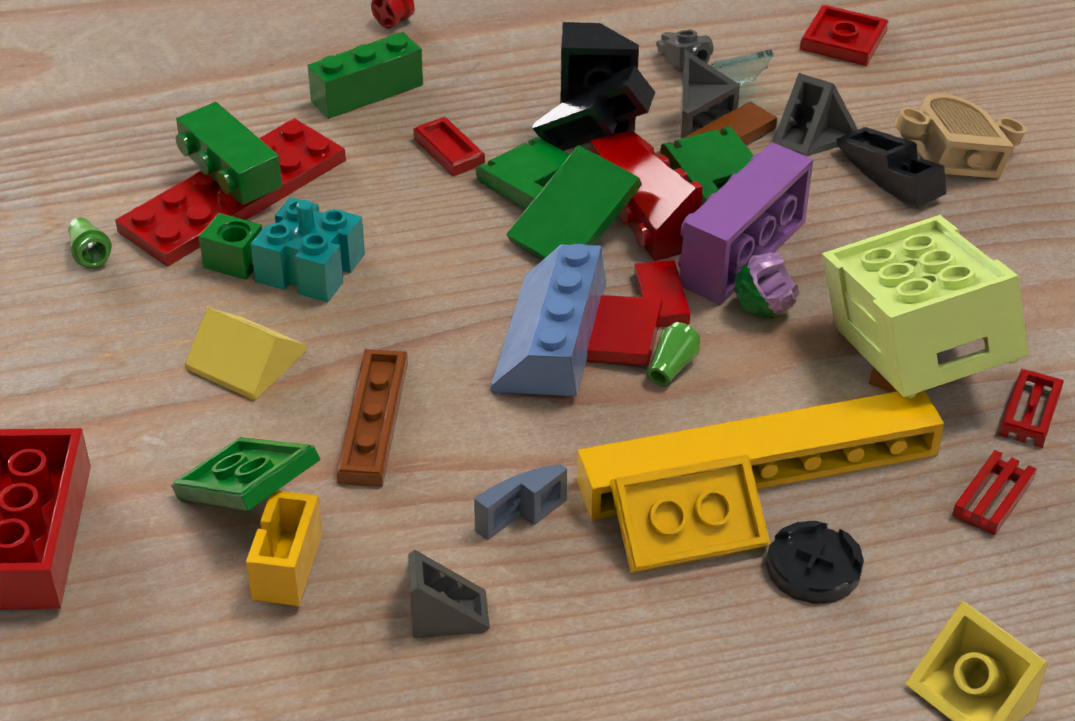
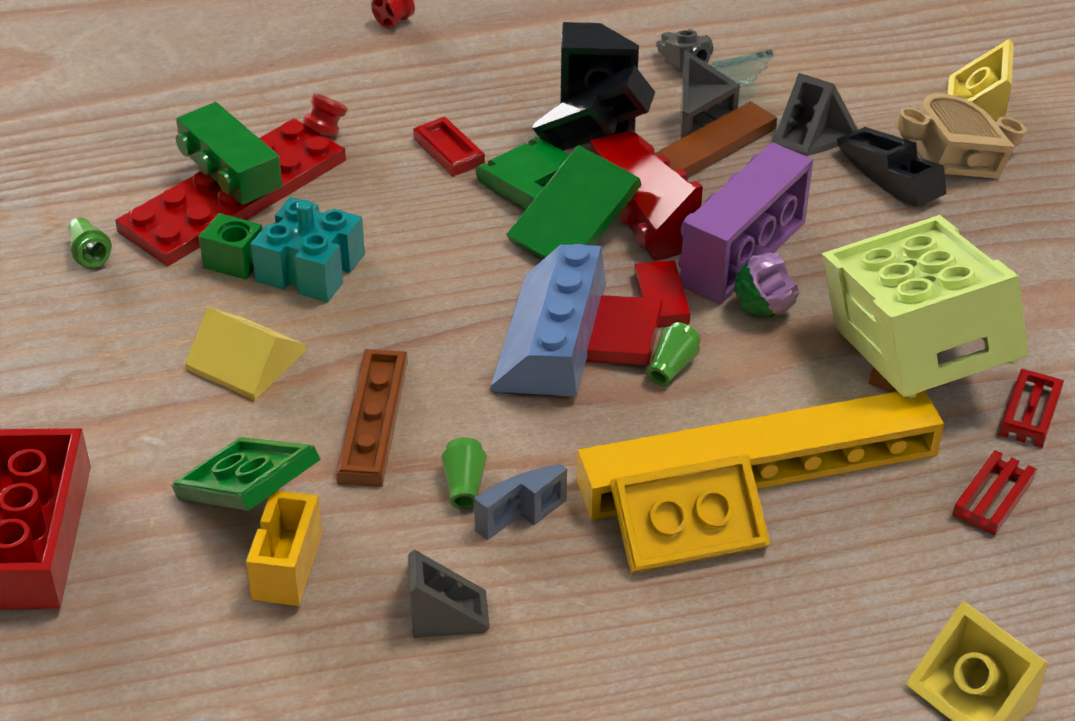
(324, 115): none -> red wheel
(365, 74): green brick -> none
(464, 468): none -> bright green cone
(708, 157): green container -> none
(814, 562): black tile -> none
(844, 35): red tile -> none
(986, 80): none -> light yellow slope

